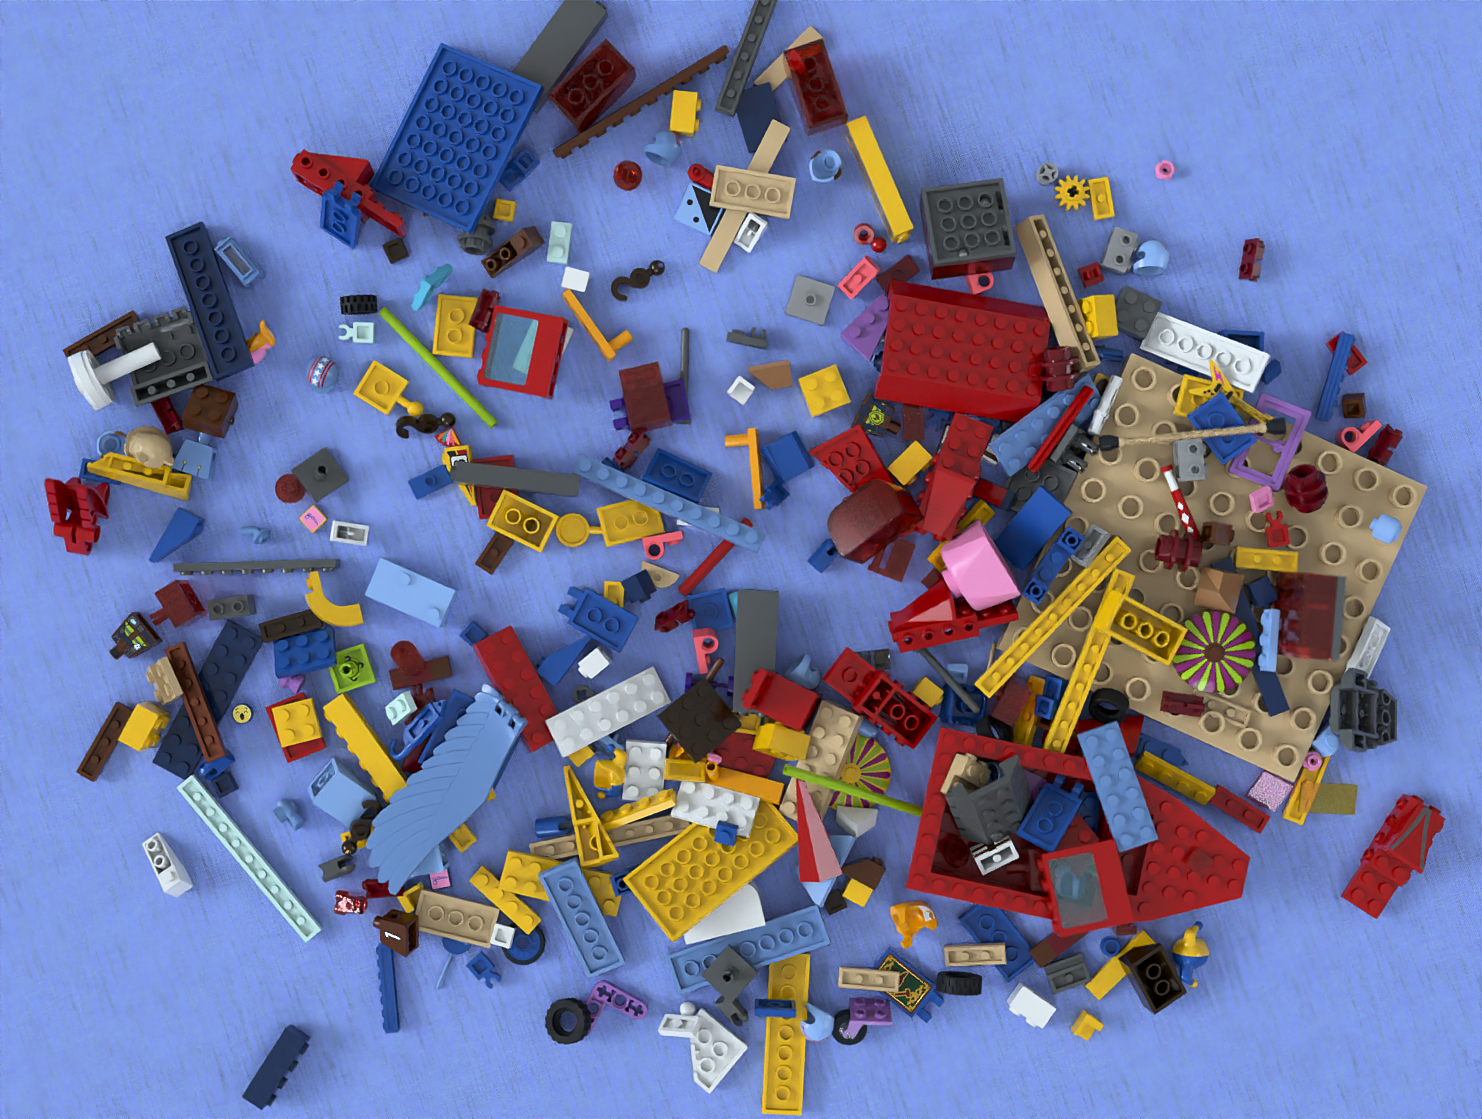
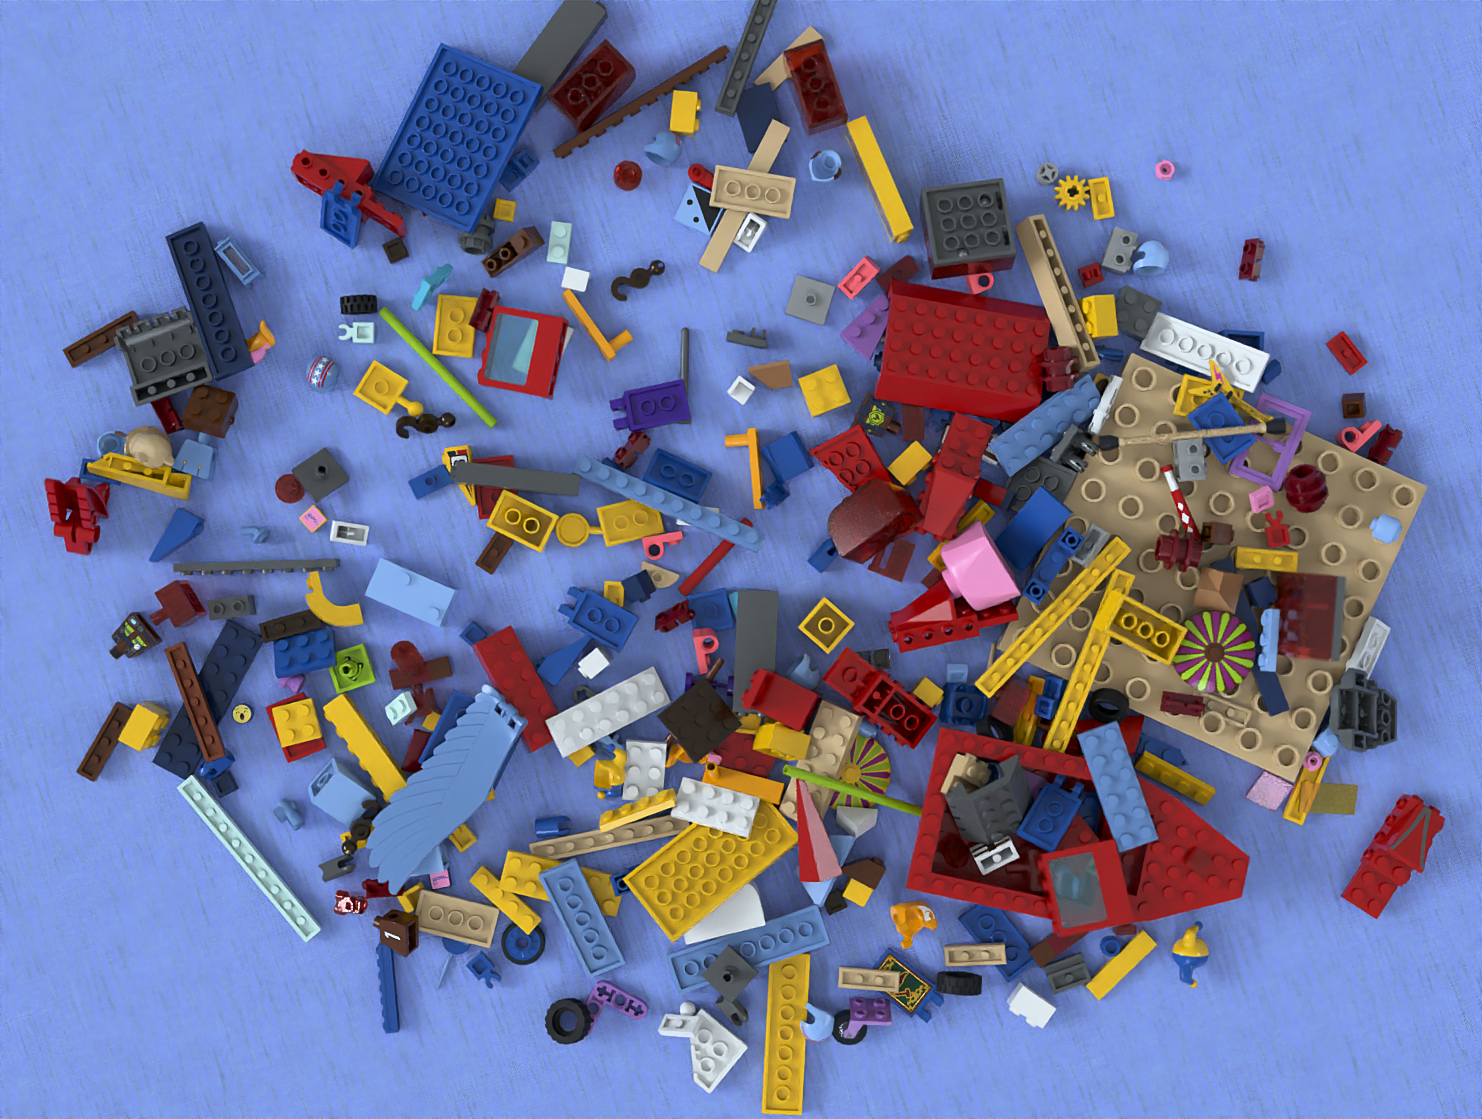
(94, 379): white piece -> none
(164, 681): tan plate -> none
(167, 866): white slope -> none
(276, 1067): dark blue brick -> none
(419, 728): blue plate -> none
(448, 438): tile -> none
(502, 935): white plate -> none
(591, 837): yellow wedge -> none
(645, 397): clear red brick -> none
(684, 770): yellow tile -> none
(726, 833): blue plate -> none
(775, 1008): blue tile -> none
(796, 61): red tile -> none
(826, 625): none -> yellow brick
(878, 244): red plate -> none
(949, 679): dark grey piece -> none
(1060, 429): red axle -> none
(1086, 1025): yellow panel -> none
(1152, 976): dark brown slope -> none
(1239, 809): red plate -> none
(1335, 376): blue piece -> none

